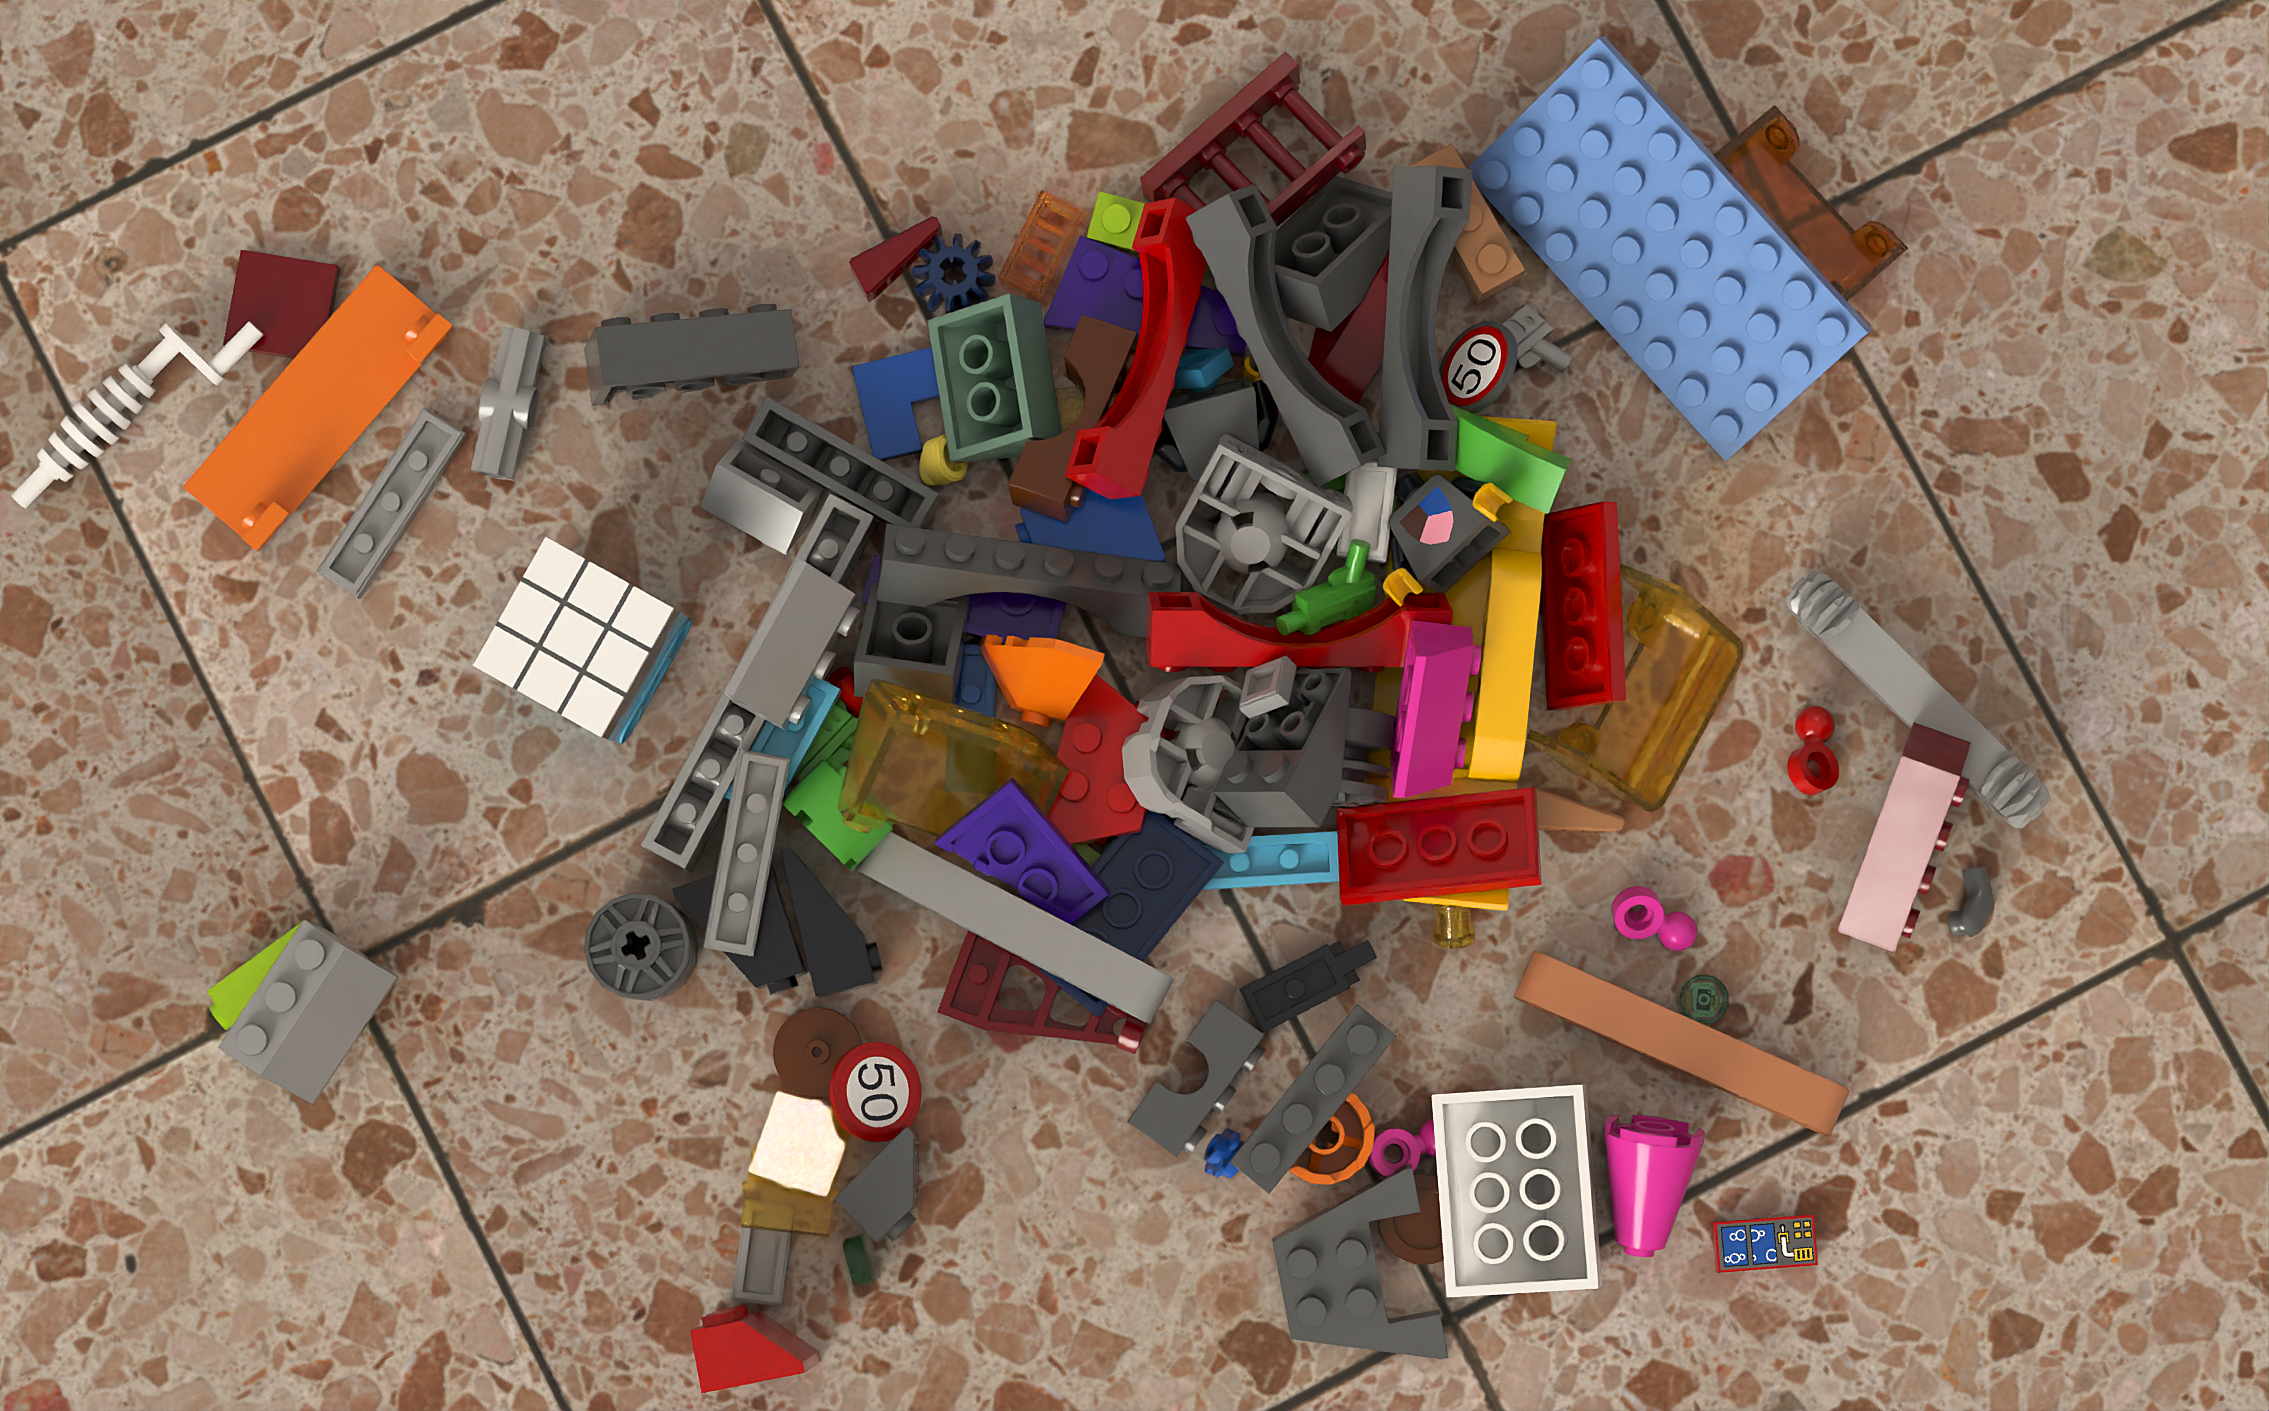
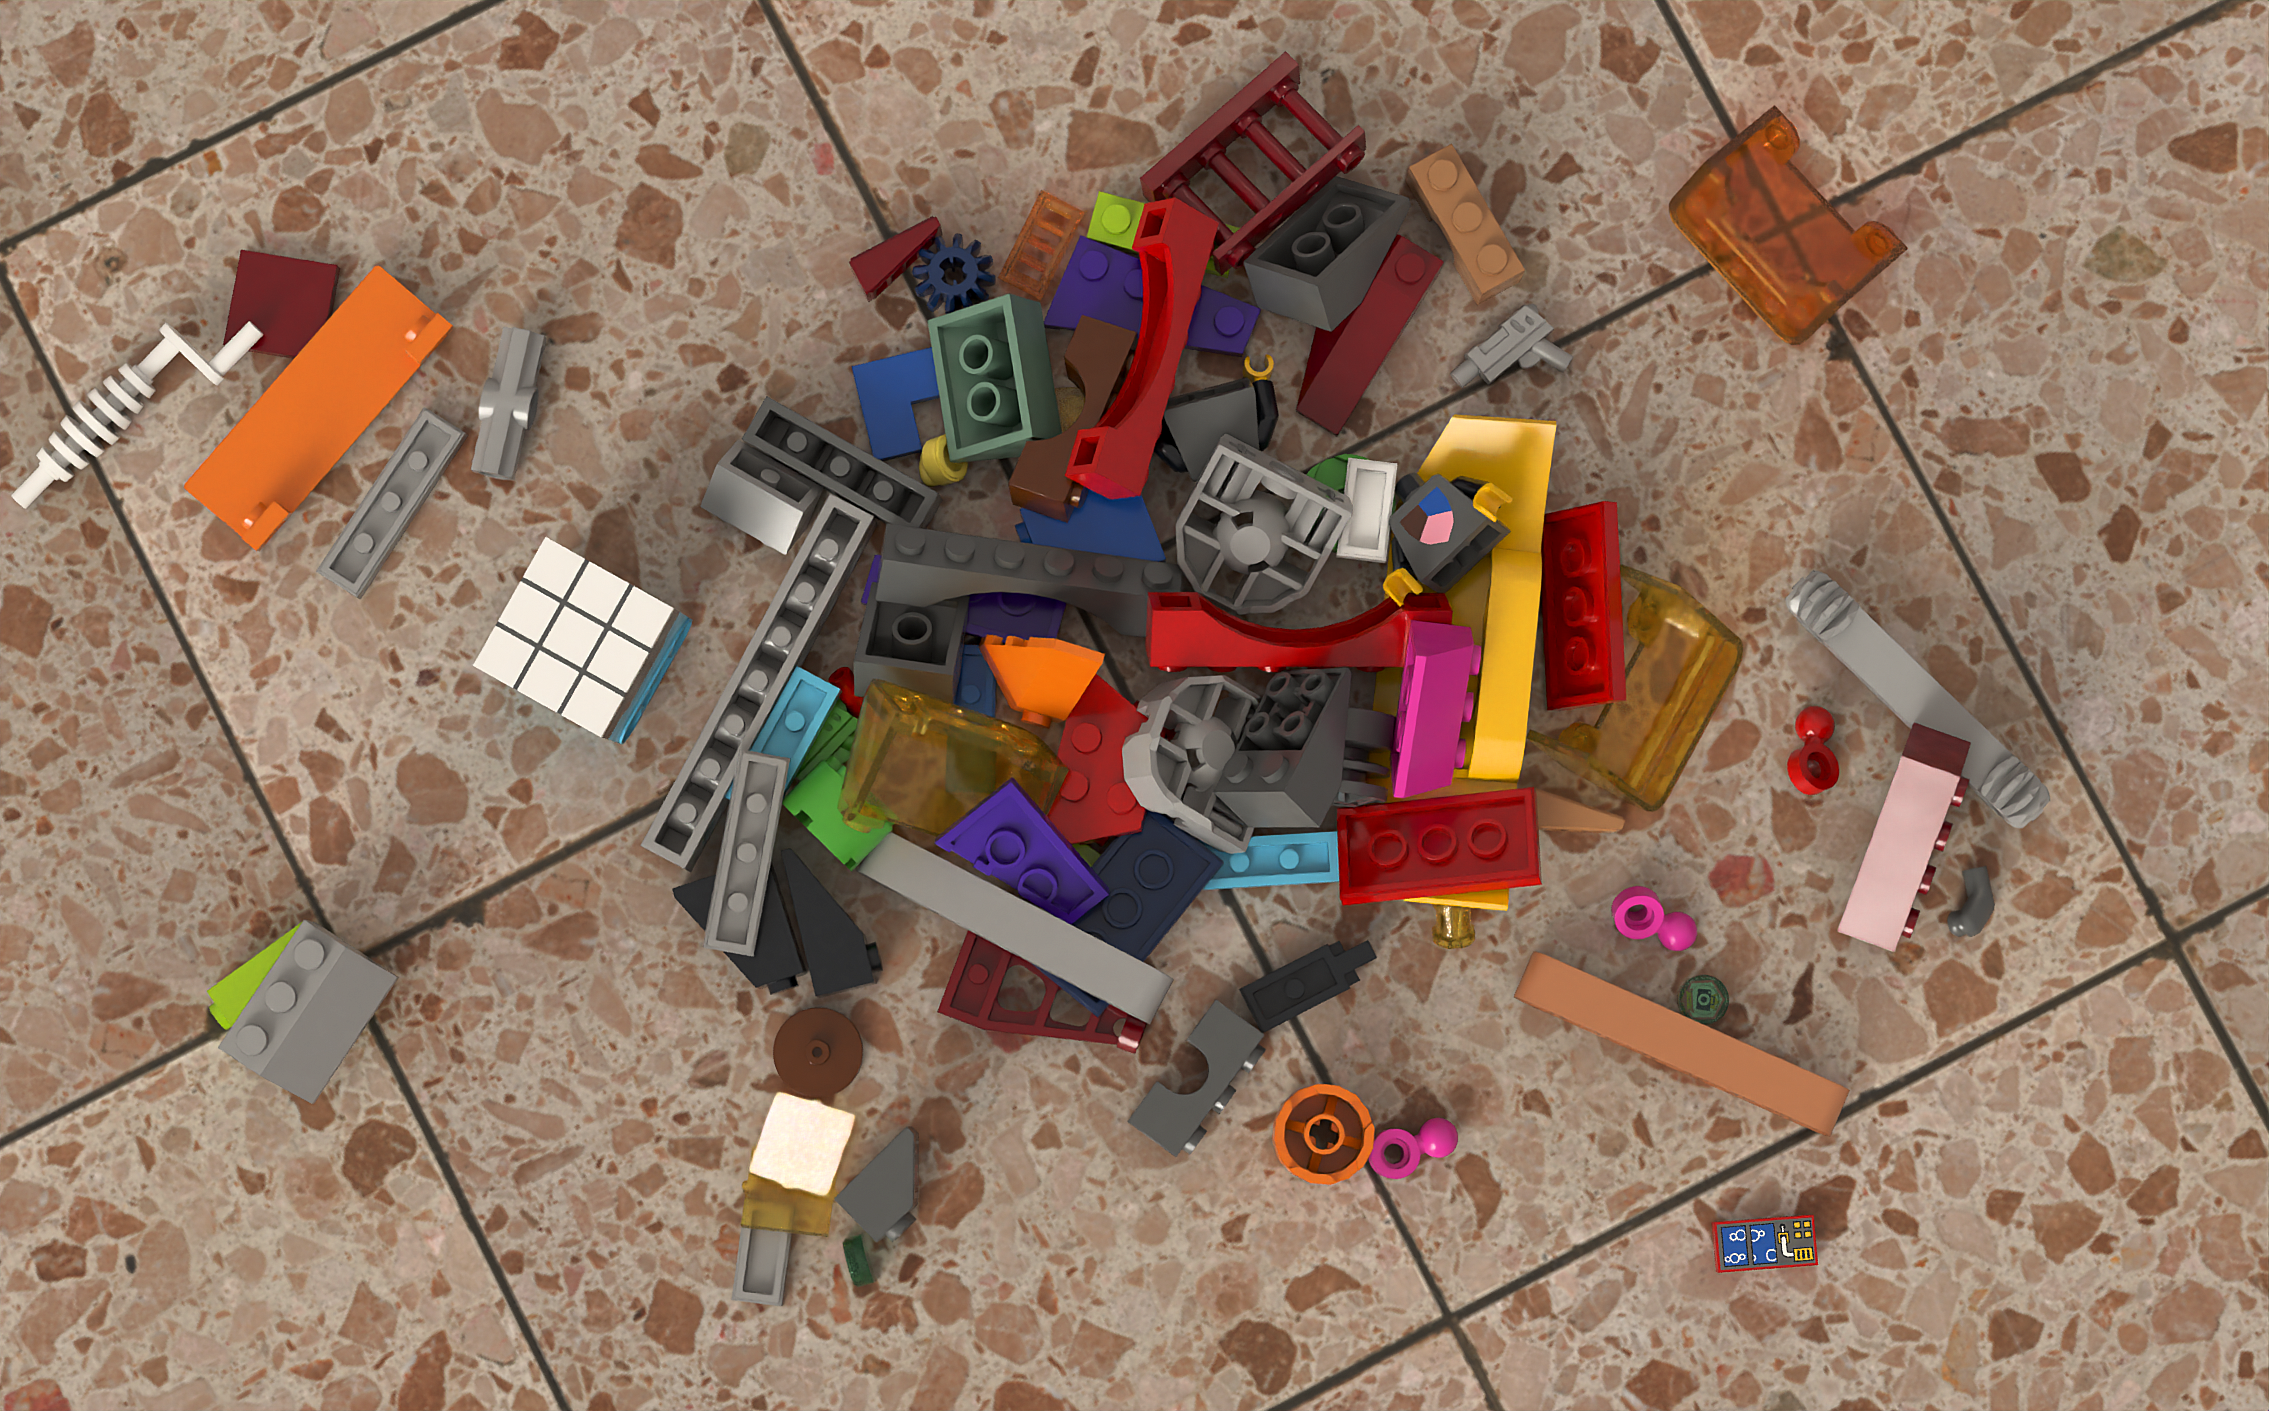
(669, 956): dark grey wheel -> none
(690, 352): dark grey wedge -> none
(746, 1349): red slope -> none
(793, 646): light grey slope -> none
(875, 1091): piece -> none
(1202, 368): dark azure plate -> none
(1220, 1152): blue plate -> none
(1240, 249): dark grey arch -> none
(1267, 687): light grey tile -> none
(1312, 1099): dark grey plate -> none
(1334, 1278): dark grey wing -> none
(1344, 596): bright green piece -> none
(1419, 1234): reddish brown piece -> none
(1426, 221): dark grey arch -> none
(1478, 366): piece -> none
(1508, 460): bright green slope -> none
(1516, 1191): white slope -> none
(1648, 1178): dark pink cone -> none
(1666, 249): medium blue plate -> none

